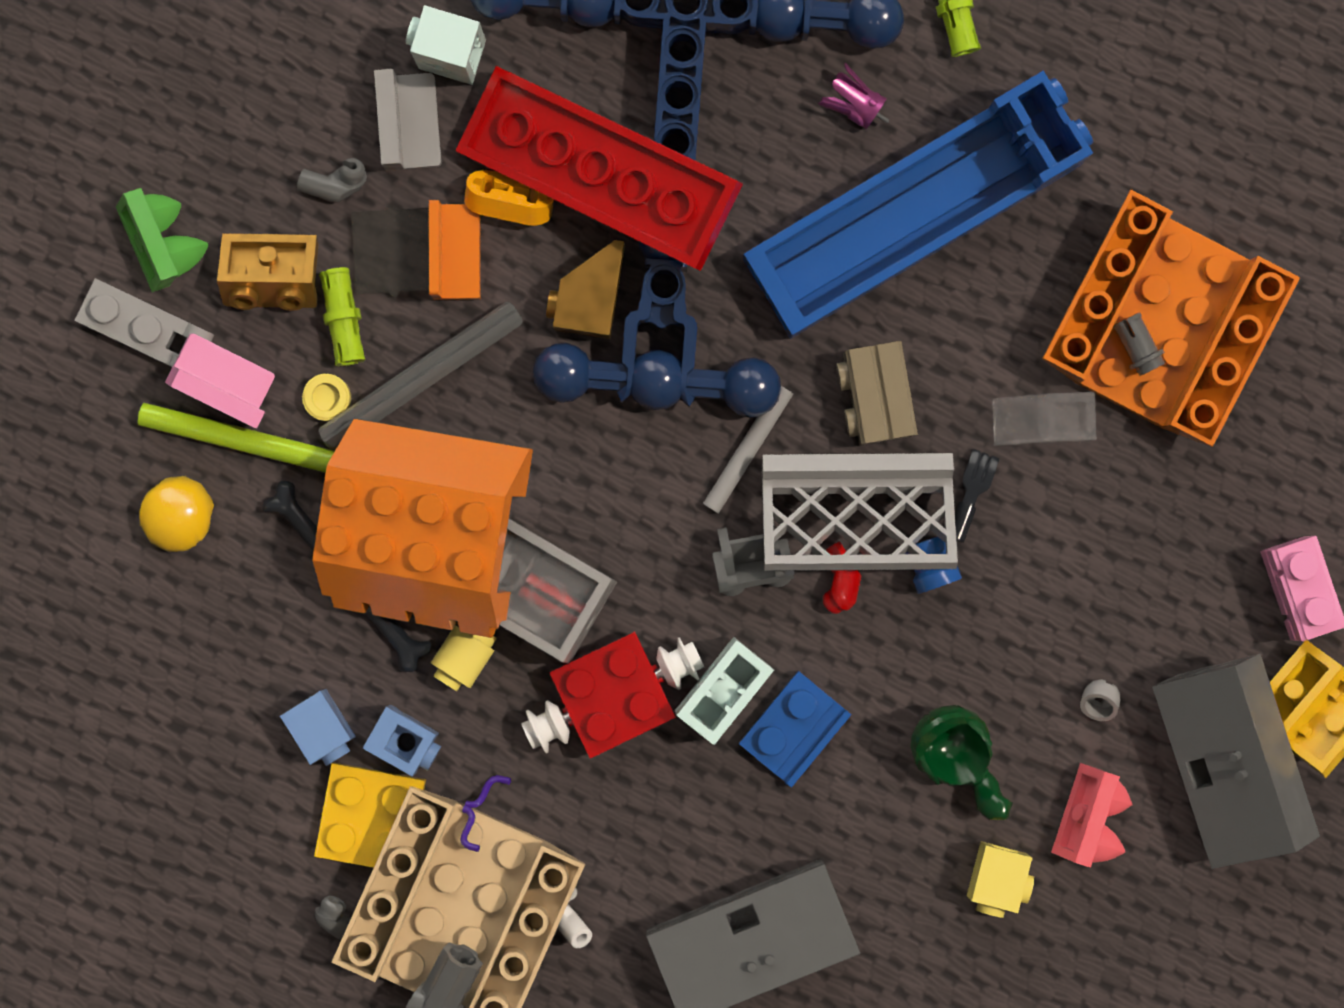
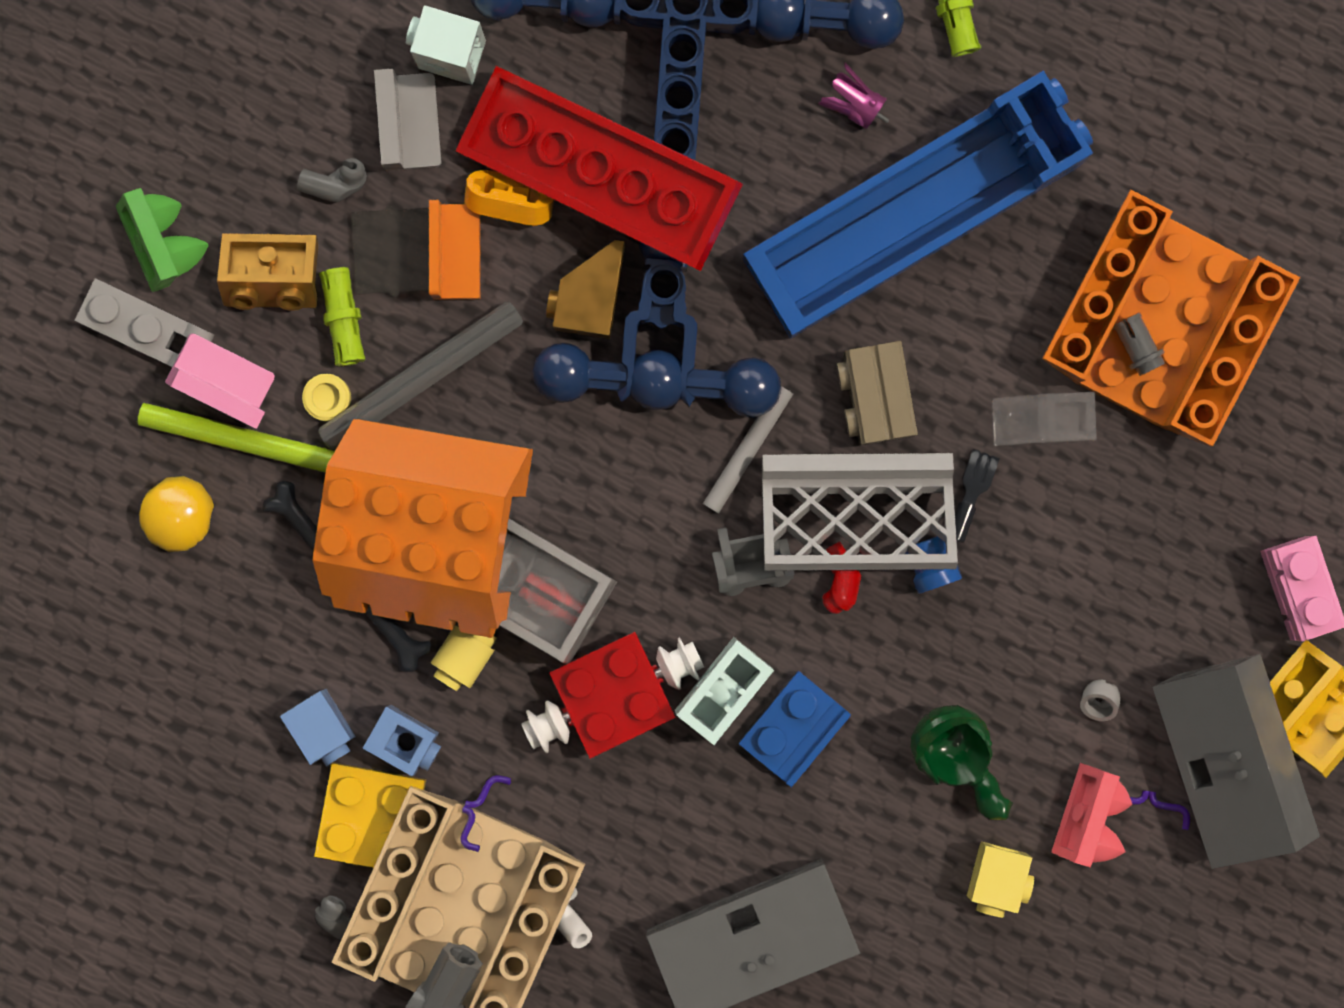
(1162, 805): none -> dark purple piece

